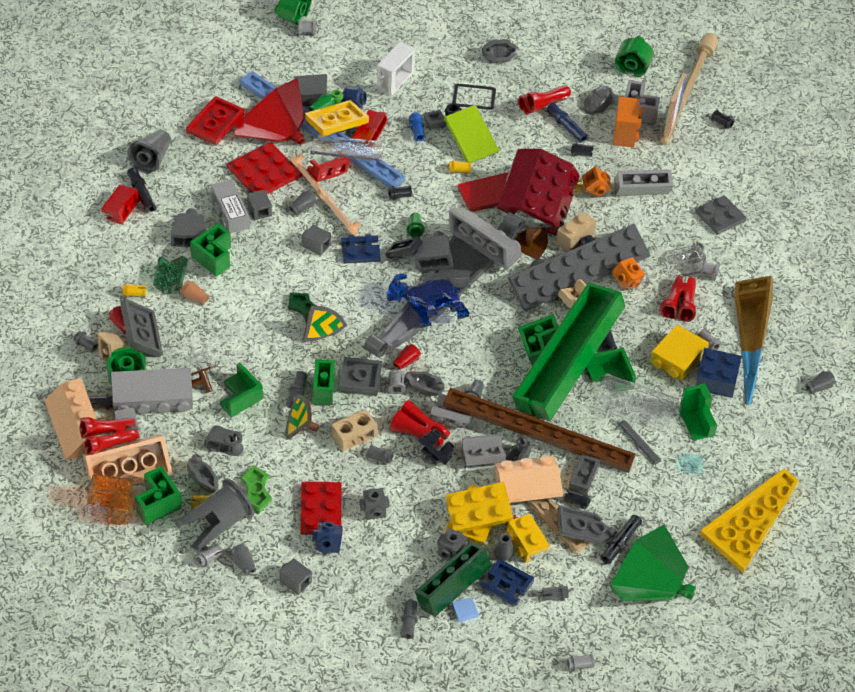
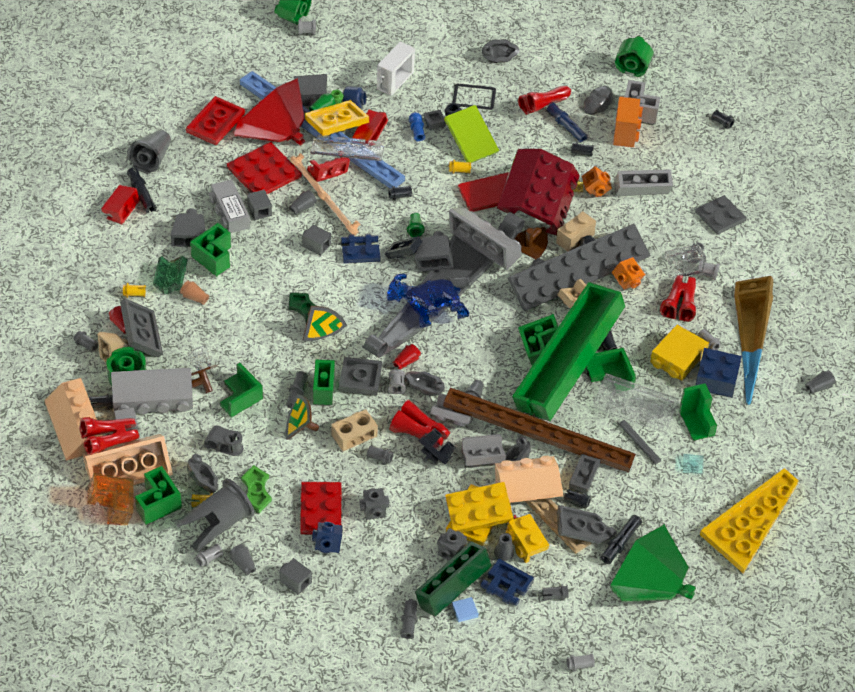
(705, 49): tan flag -> none

